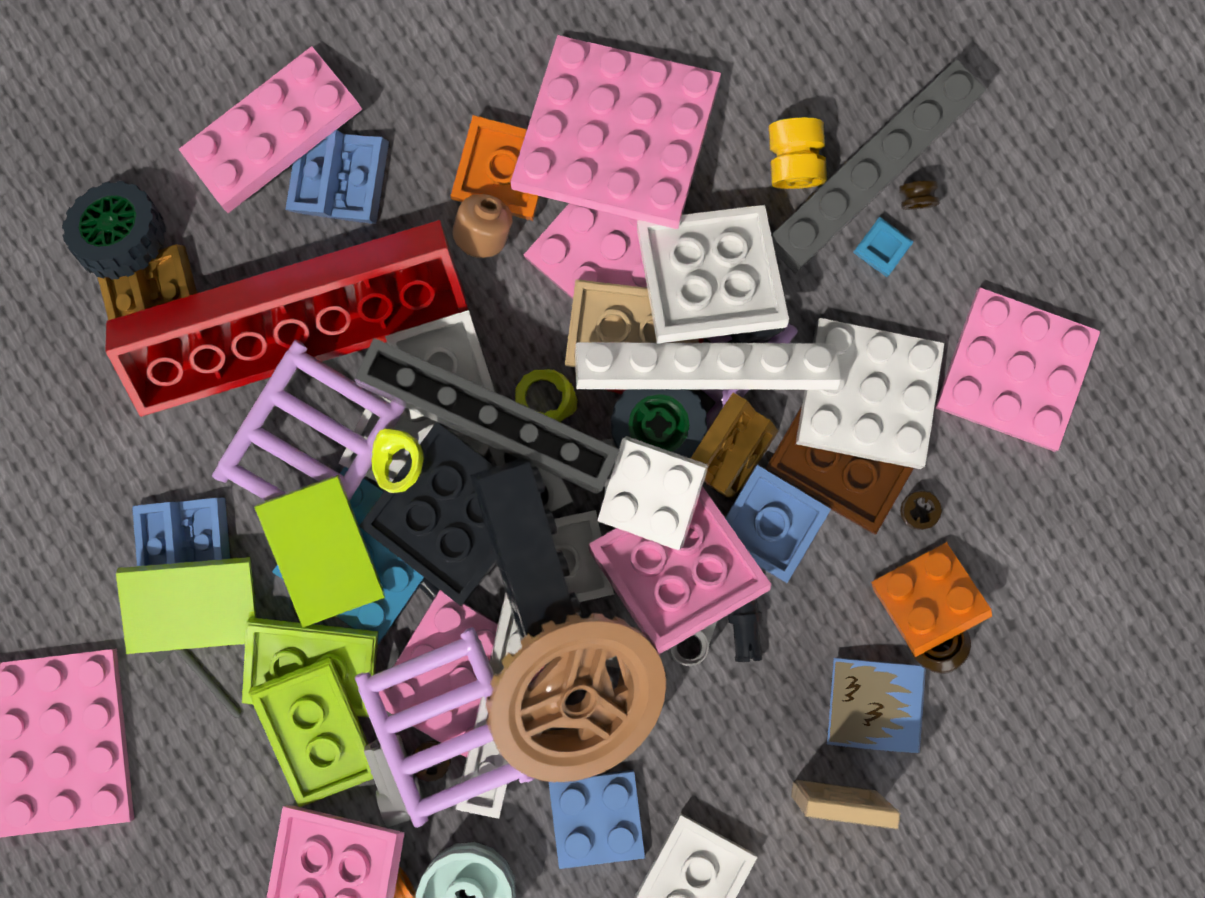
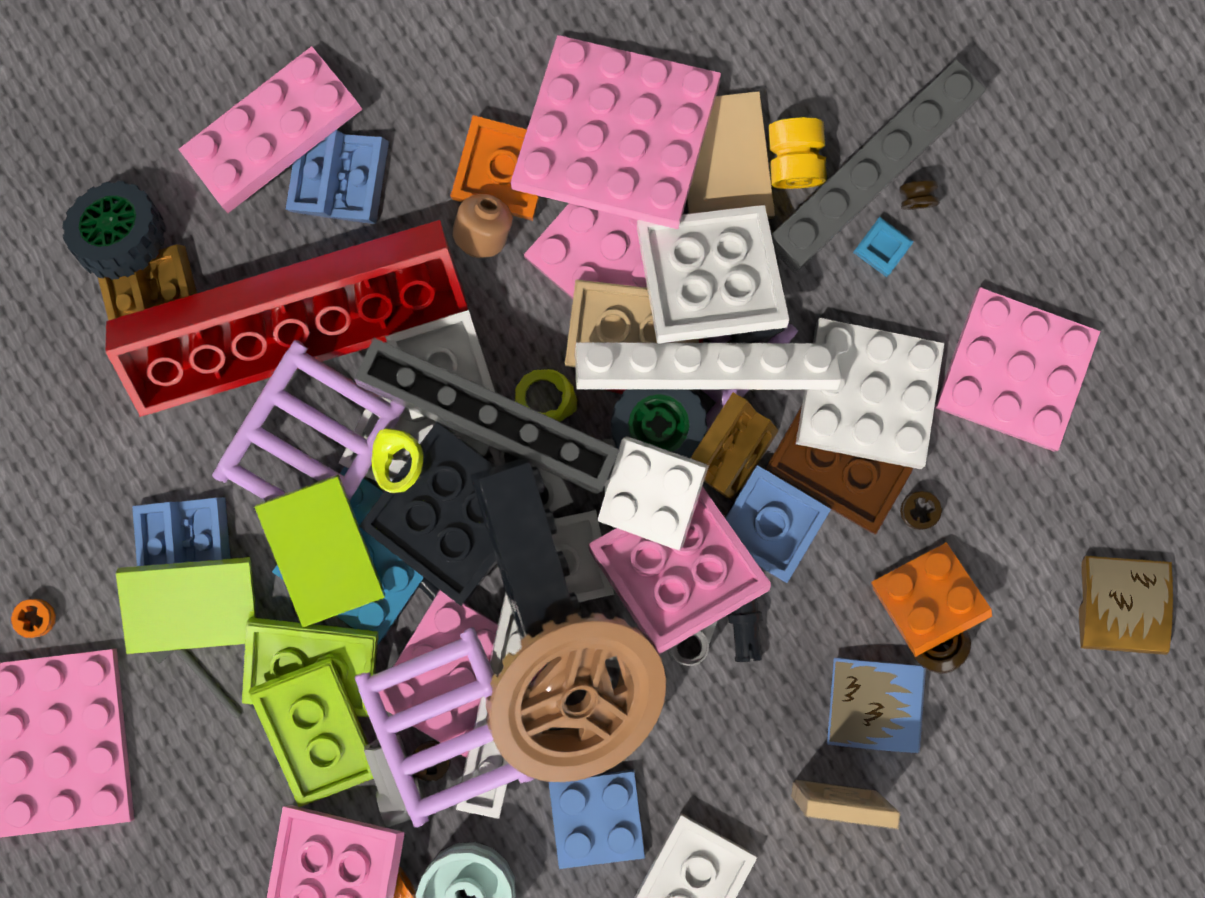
(22, 625): none -> orange bush
(733, 158): none -> tan tile
(1126, 605): none -> slope

